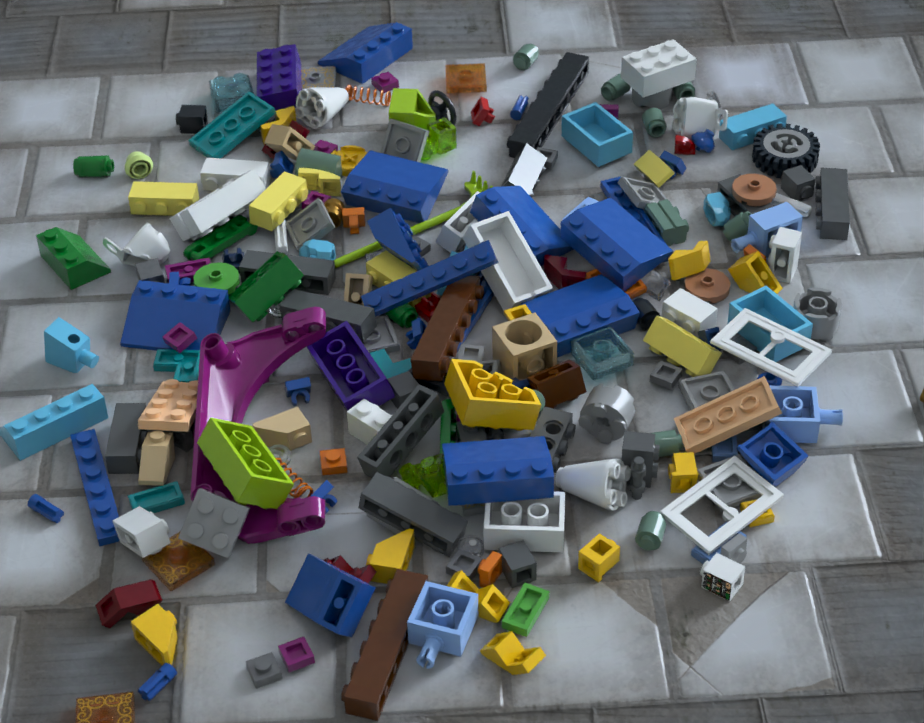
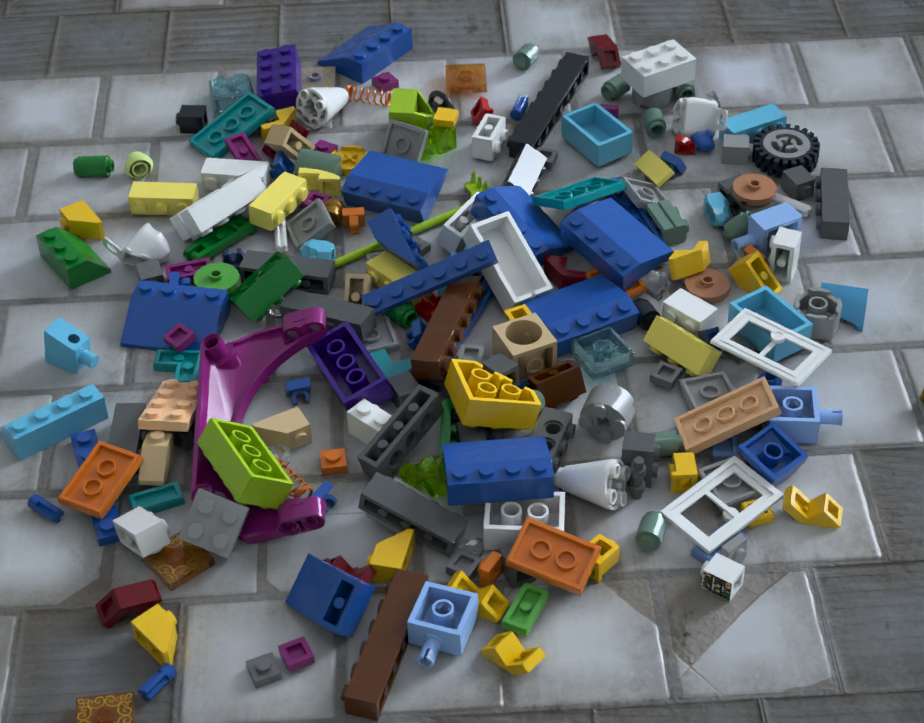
(81, 220): none -> yellow slope
(100, 479): none -> orange tile
(241, 147): none -> magenta plate
(446, 117): none -> yellow tile
(489, 137): none -> white brick
(504, 366): none -> dark grey brick
(553, 556): none -> orange tile
(579, 193): none -> teal tile
(605, 50): none -> dark red slope
(736, 149): none -> light grey brick
(819, 511): none -> yellow slope
(853, 302): none -> dark azure slope

